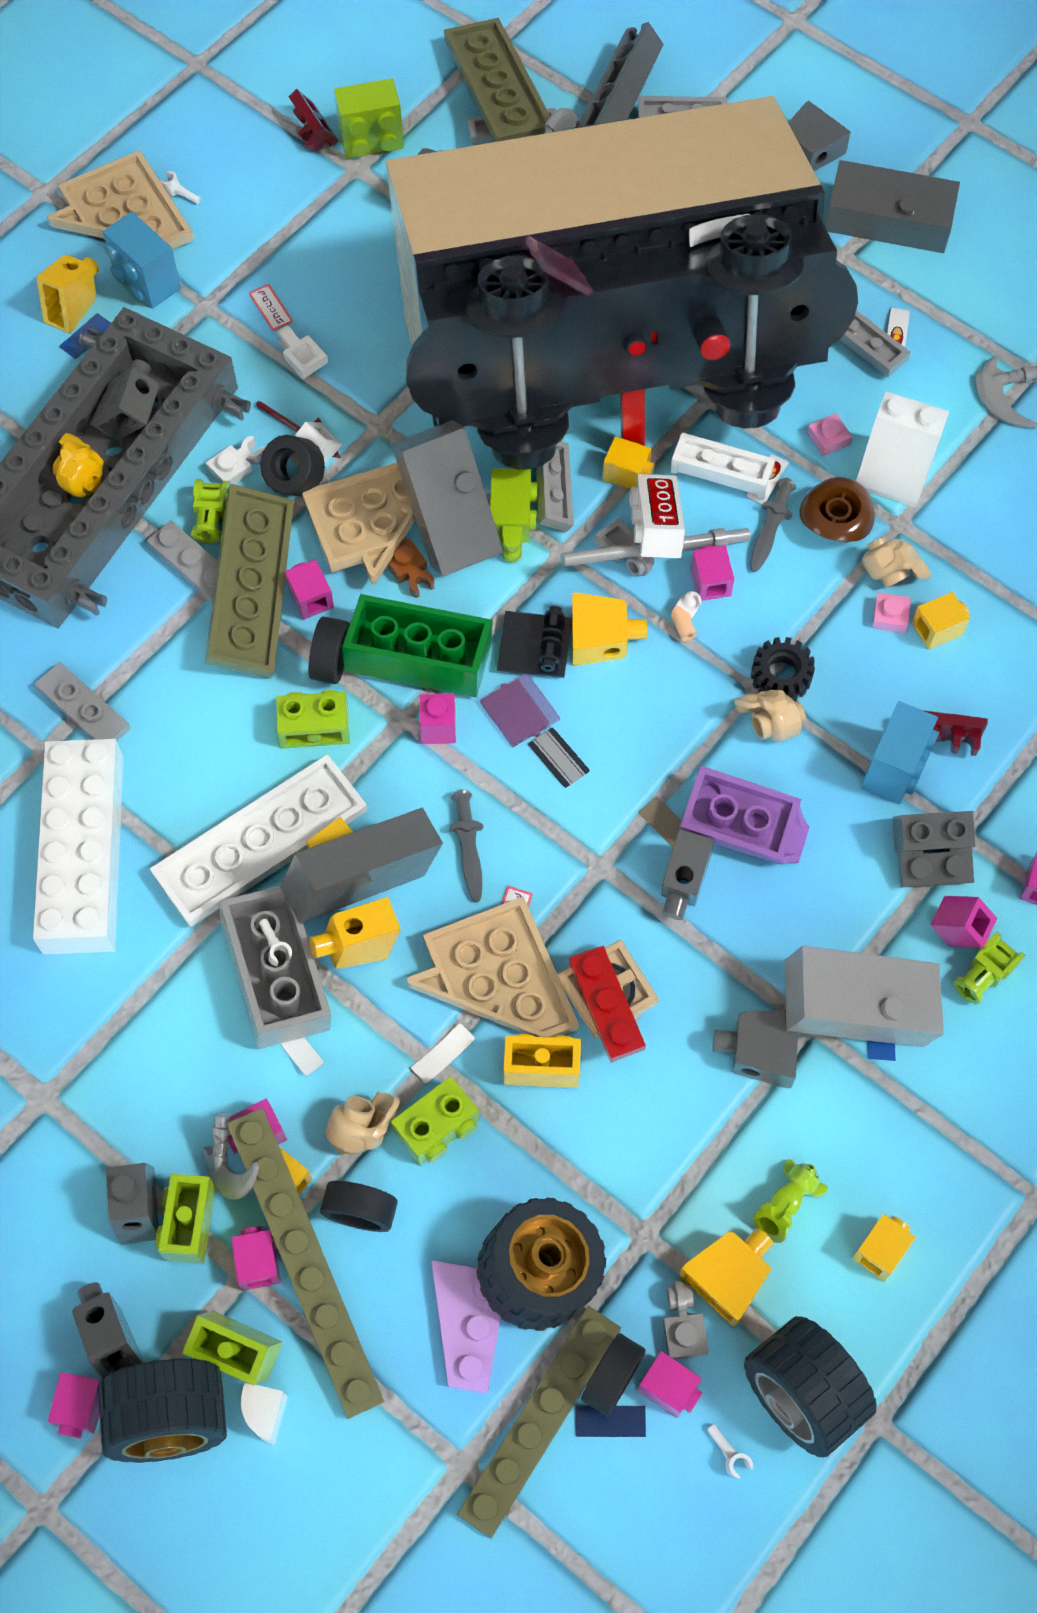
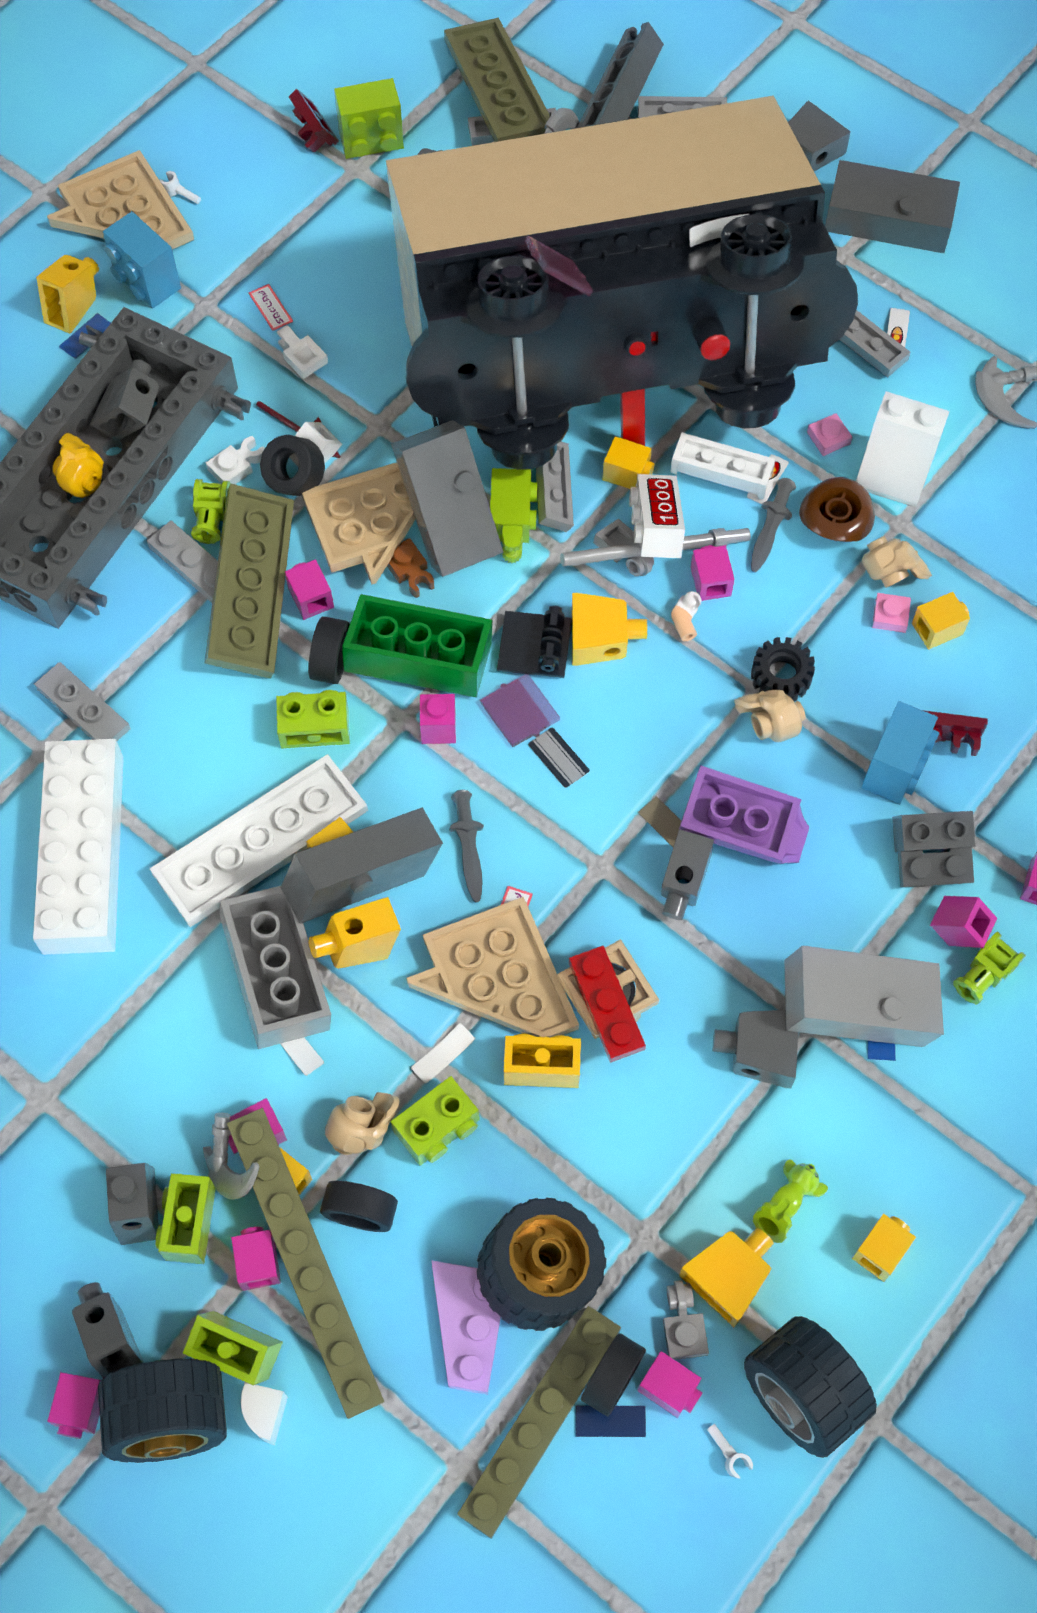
(274, 943): white hand -> none

